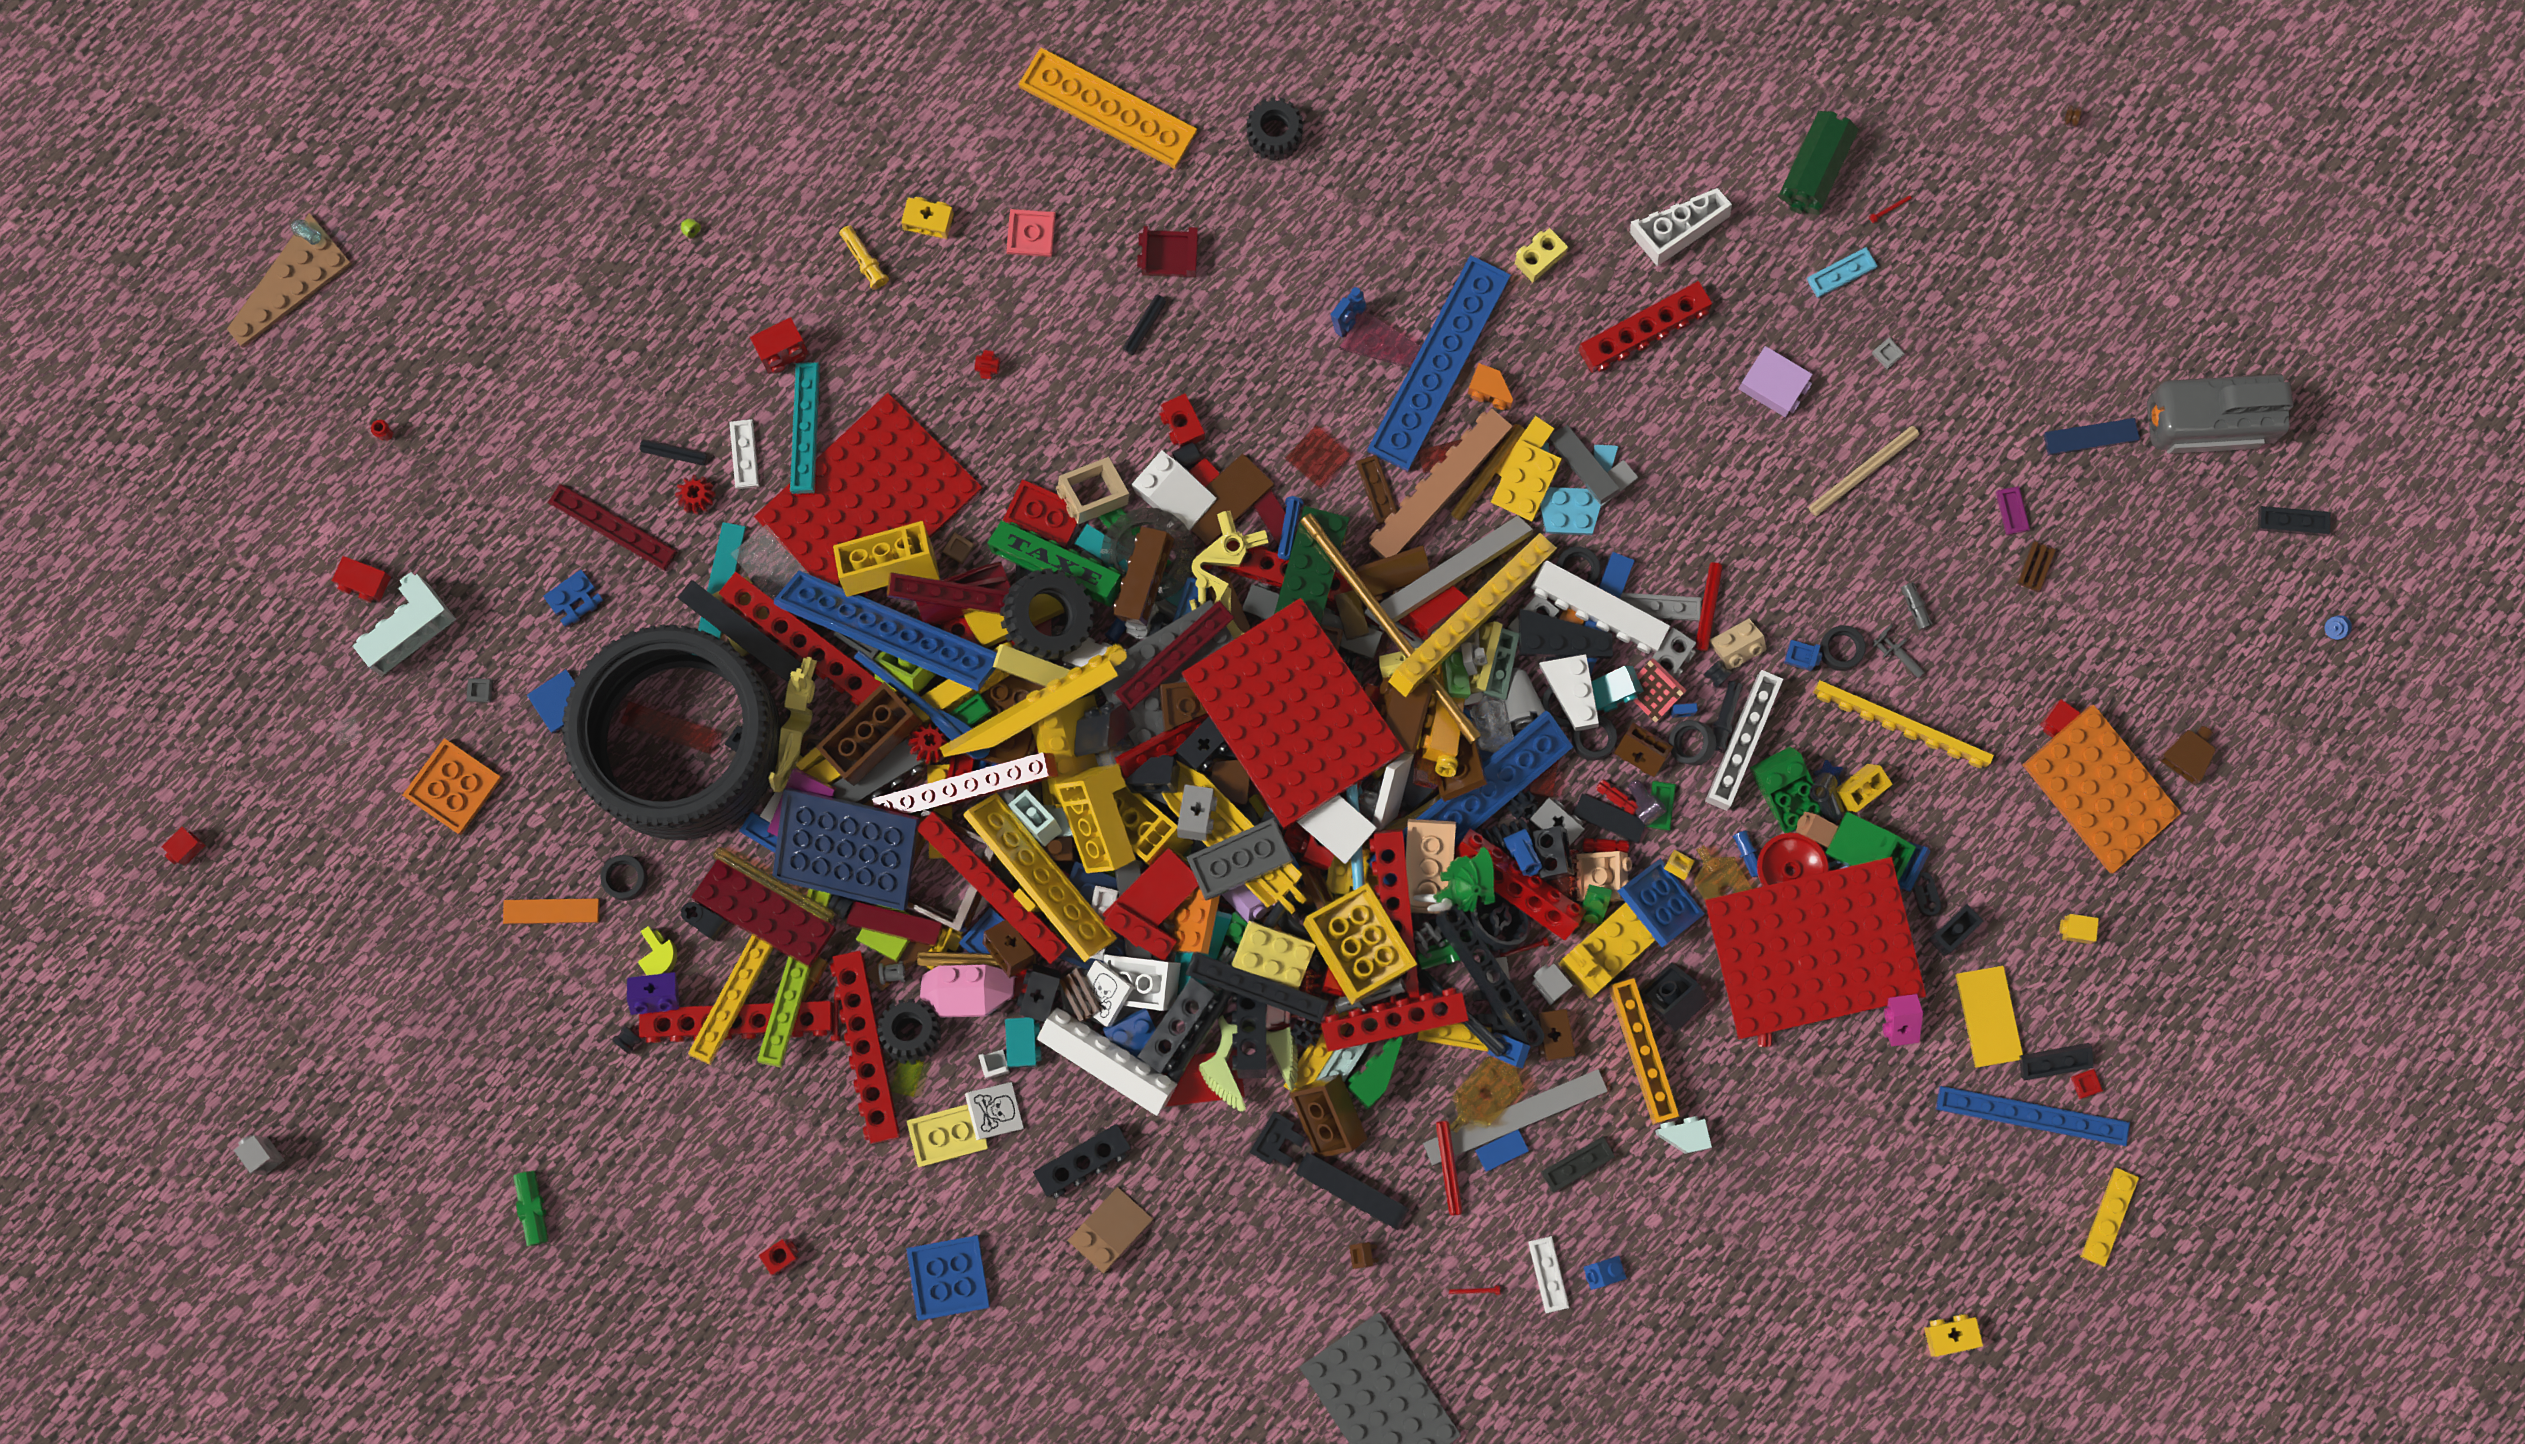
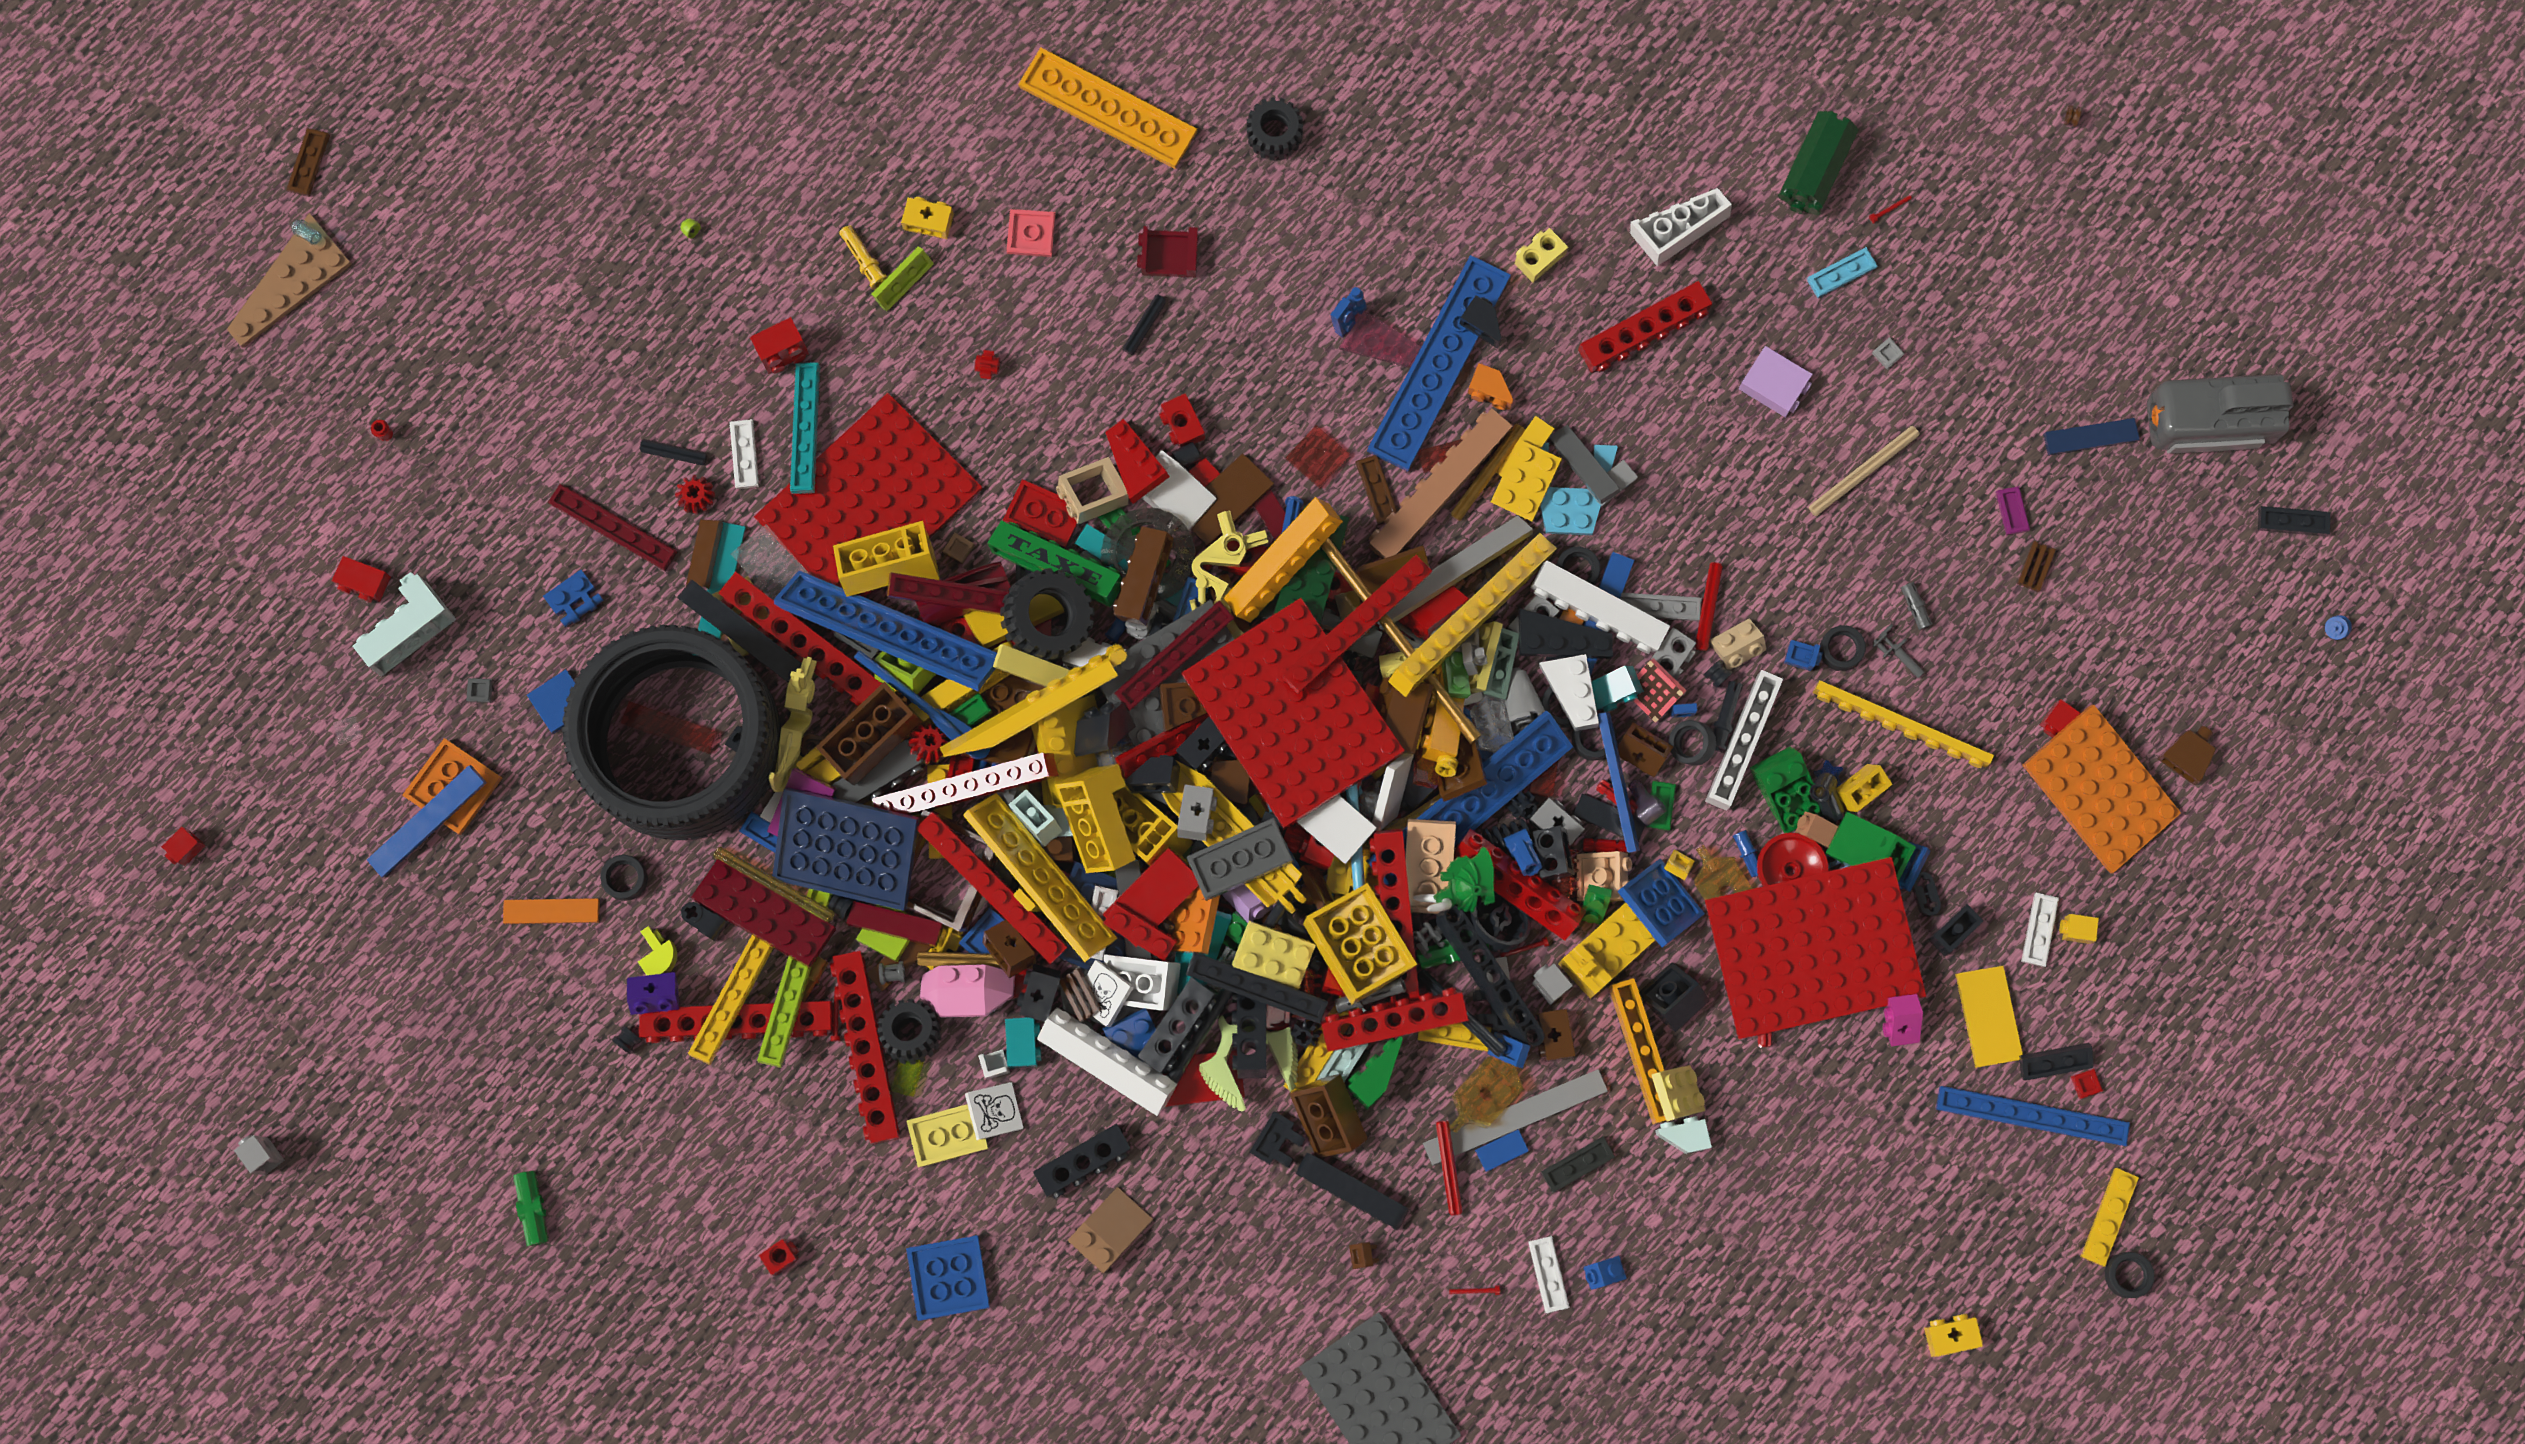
(308, 162): none -> reddish brown tile
(426, 821): none -> blue tile
(705, 552): none -> reddish brown tile
(902, 278): none -> lime plate
(1135, 462): none -> red wing
(1283, 559): none -> light orange brick
(1356, 624): none -> red plate
(1482, 321): none -> black slope
(1618, 782): none -> blue tile
(1678, 1092): none -> light yellow plate
(2040, 929): none -> white tile
(2142, 1261): none -> black tyre

